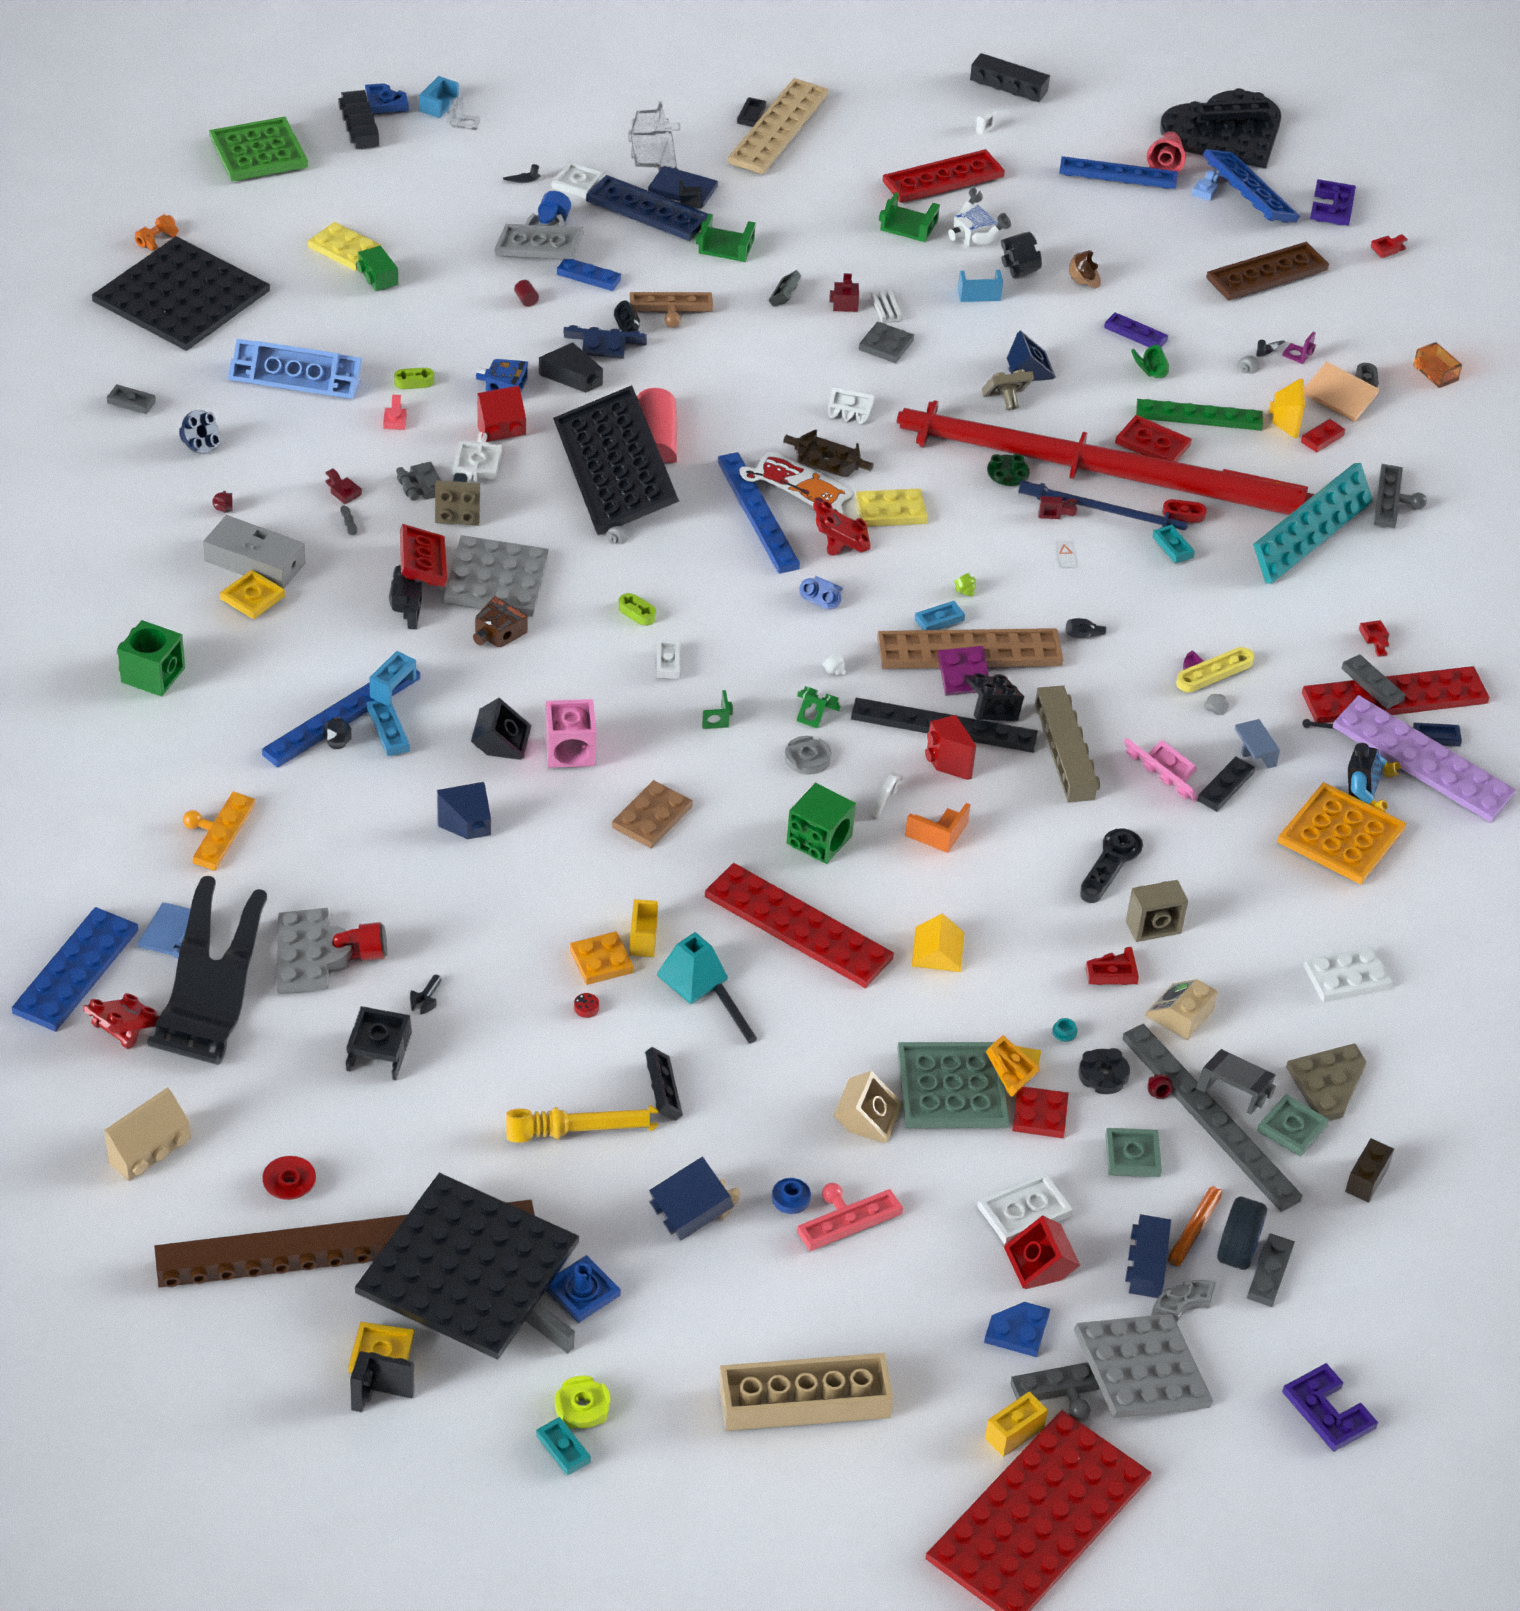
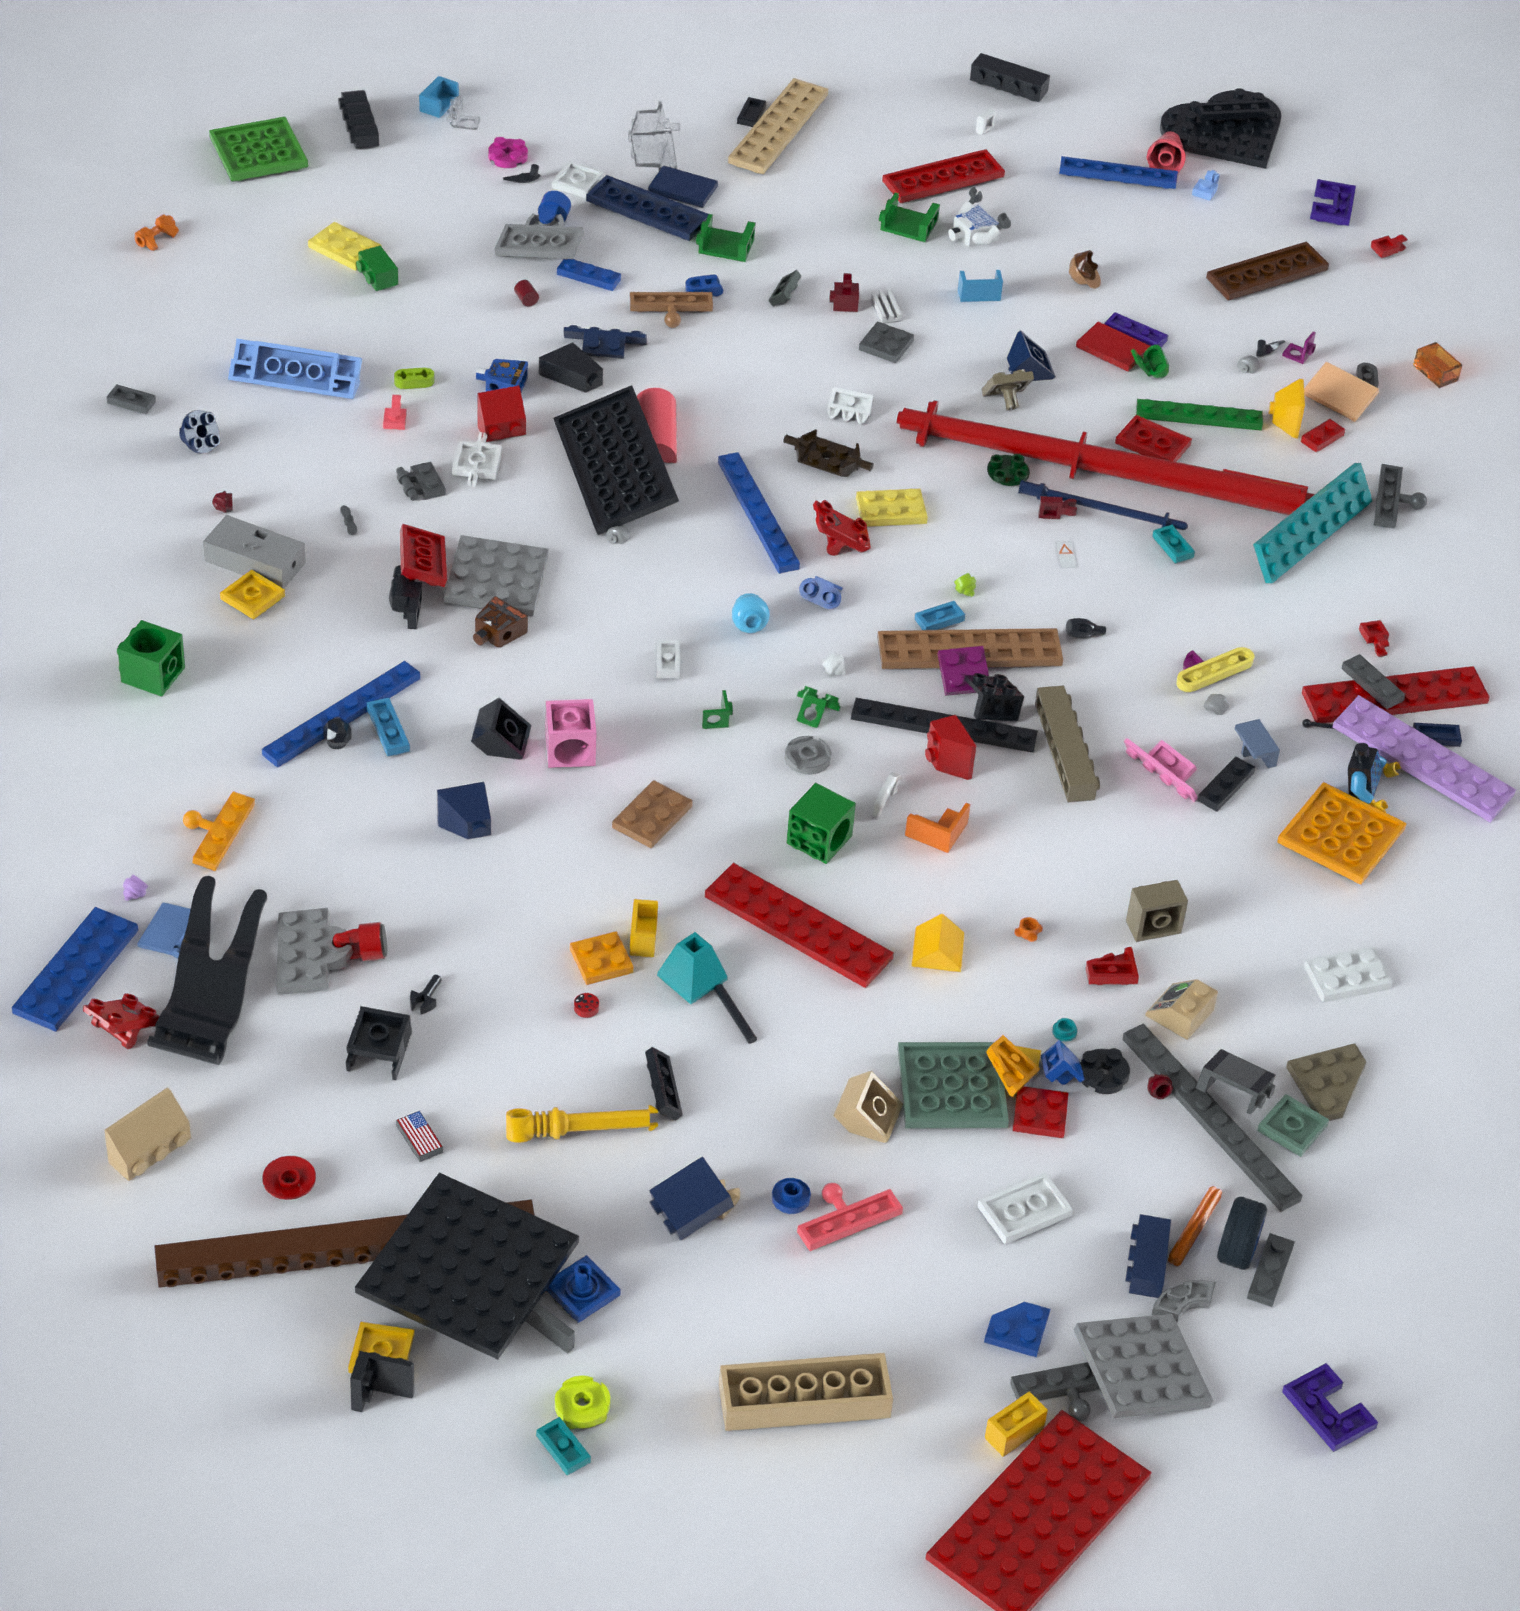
(133, 887): none -> lavender plate
(181, 293): black plate -> none
(343, 490): dark red plate -> none
(384, 99): blue plate -> none
(390, 675): dark azure panel -> none
(419, 1136): none -> tile
(457, 501): dark tan plate -> none
(500, 147): none -> dark pink plate
(626, 317): black plate -> none
(637, 609): lime beam -> none
(689, 195): black panel -> none
(704, 283): none -> blue plate
(750, 613): none -> medium azure piece
(797, 480): sticker -> none
(1021, 254): black brick -> none
(1028, 929): none -> orange plate
(1041, 1254): red slope -> none
(1061, 1064): none -> blue panel
(1111, 346): none -> red tile
(1111, 861): black beam -> none
(1133, 1152): sand green plate -> none
(1185, 510): red plate -> none
(1251, 186): blue plate -> none
(1369, 1170): dark brown brick -> none

